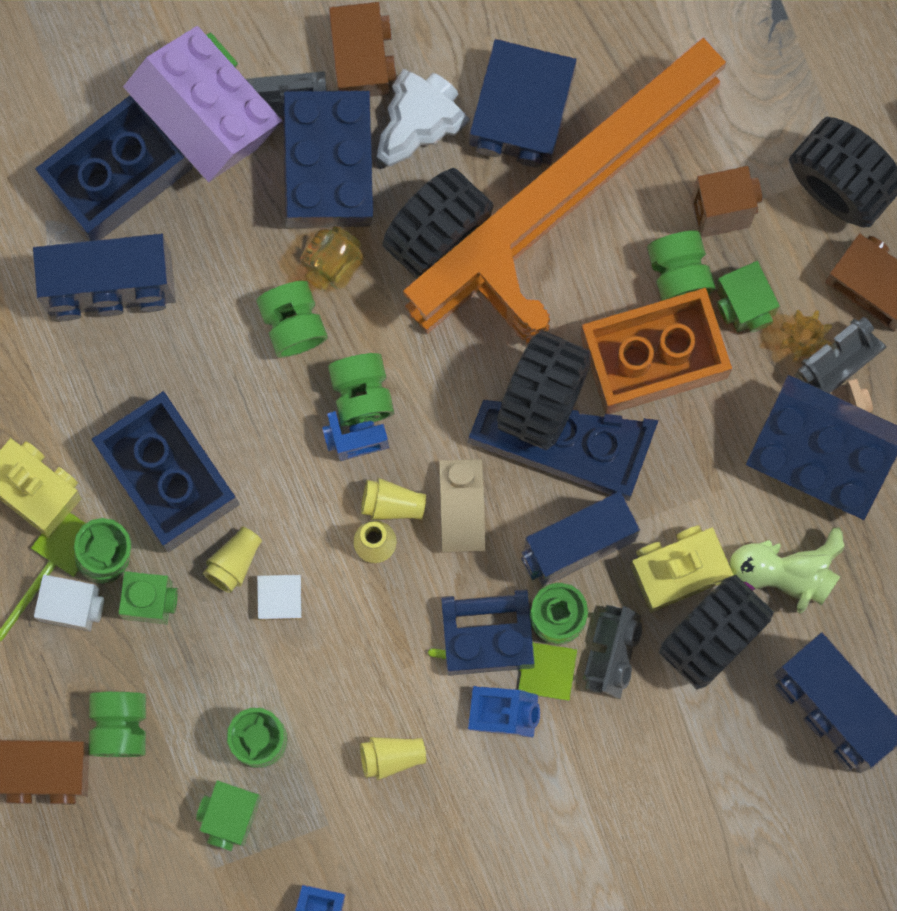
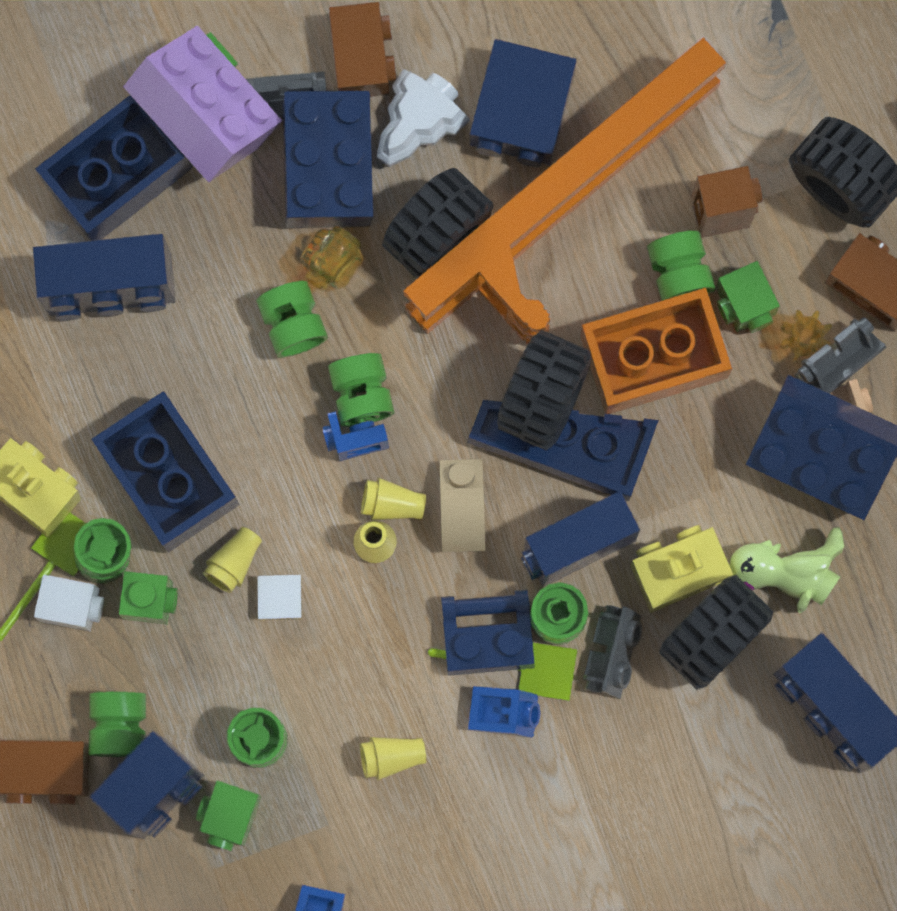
(148, 787): none -> dark blue brick

